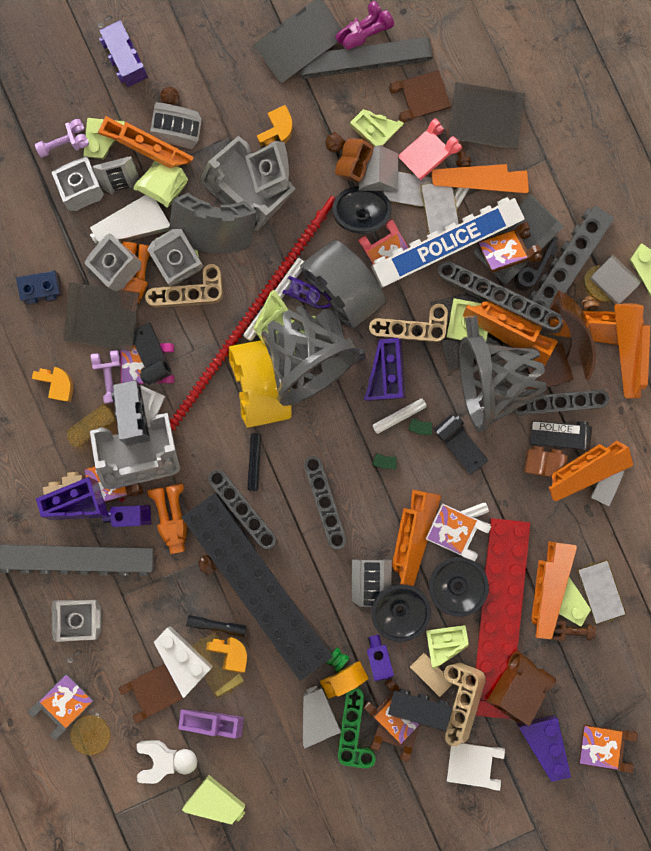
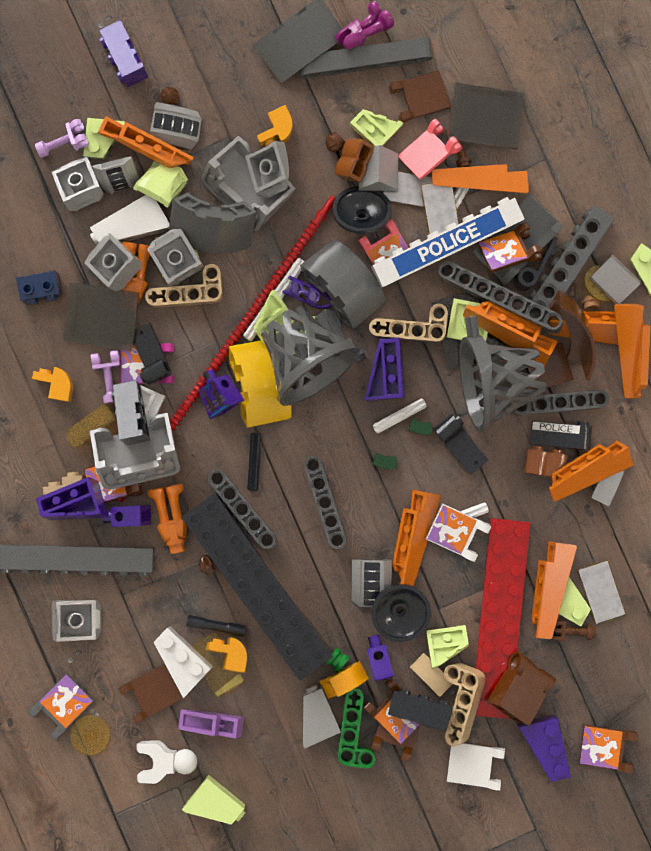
(219, 394): none -> dark purple torso
(473, 586): black dish -> none

